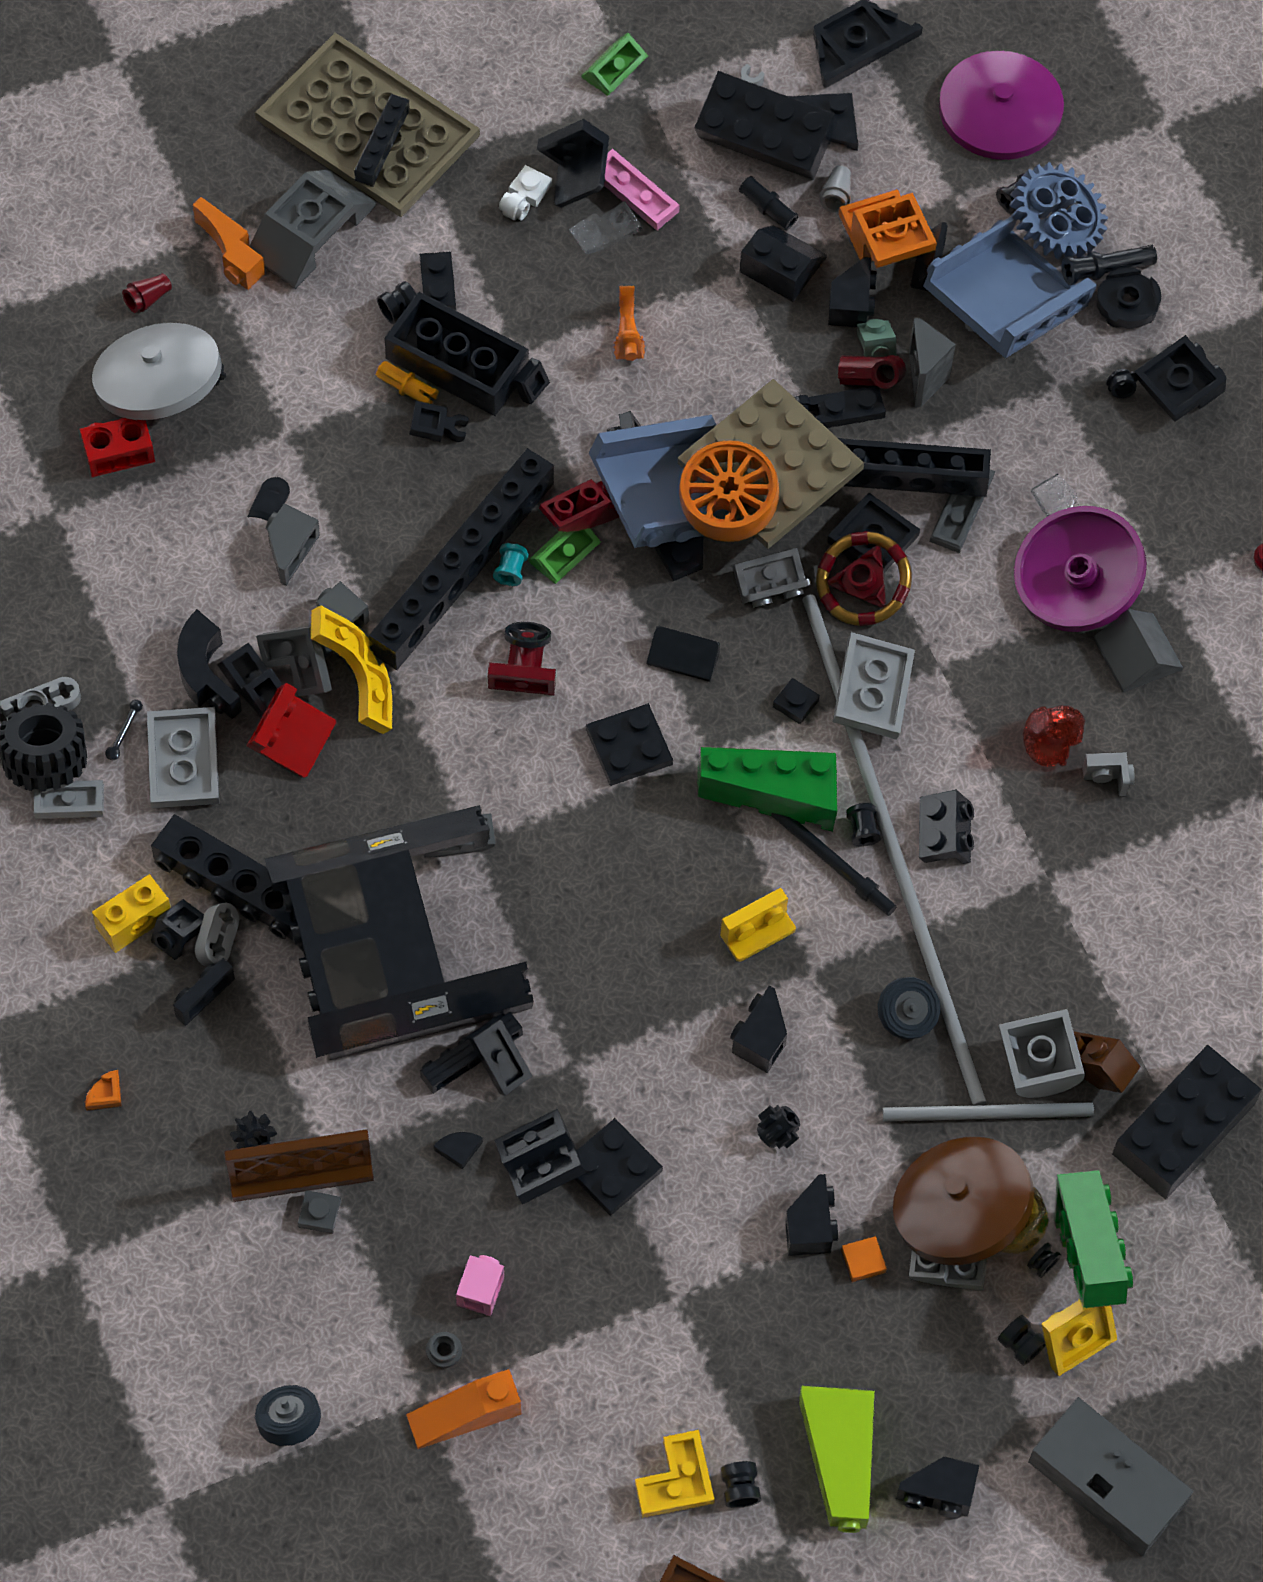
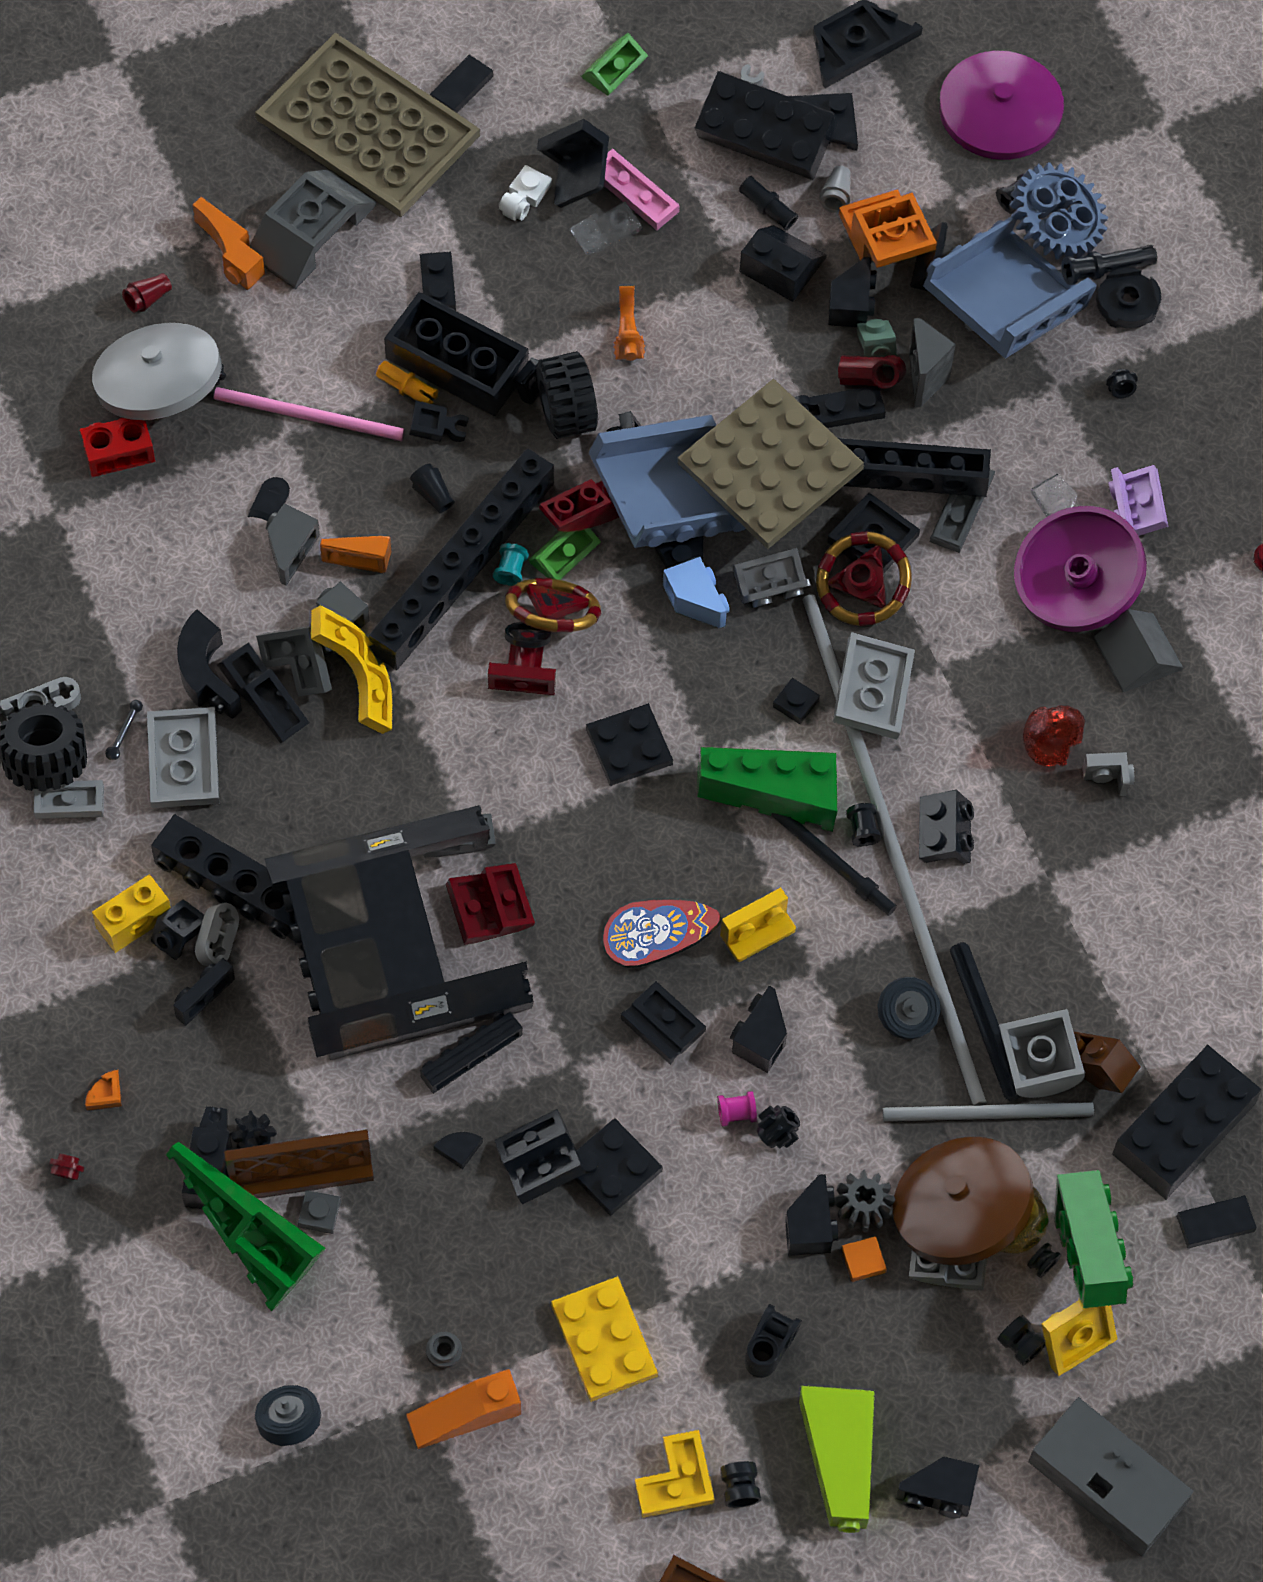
(66, 1167): none -> dark red plate
(209, 1143): none -> black hinge
(265, 1242): none -> green wedge
(291, 732): red bracket -> none
(309, 414): none -> bright pink piece
(363, 553): none -> orange slope
(382, 140): black piece -> none
(394, 303): black wheel -> none
(431, 486): none -> black cone
(462, 83): none -> black tile
(480, 1284): bright pink brick -> none
(490, 903): none -> dark red slope
(500, 1056): black plate -> none
(552, 602): none -> piece
(567, 395): none -> black tyre
(604, 1339): none -> yellow plate
(657, 930): none -> shield
(663, 1022): none -> black plate
(683, 653): black slope -> none
(694, 592): none -> light blue slope
(729, 529): orange piece -> none
(737, 1108): none -> dark pink bush
(772, 1335): none -> black piece
(861, 1211): none -> dark grey gear
(984, 1016): none -> black axle
(1139, 499): none -> lavender bracket
(1182, 378): black plate -> none
(1216, 1222): none -> black tile

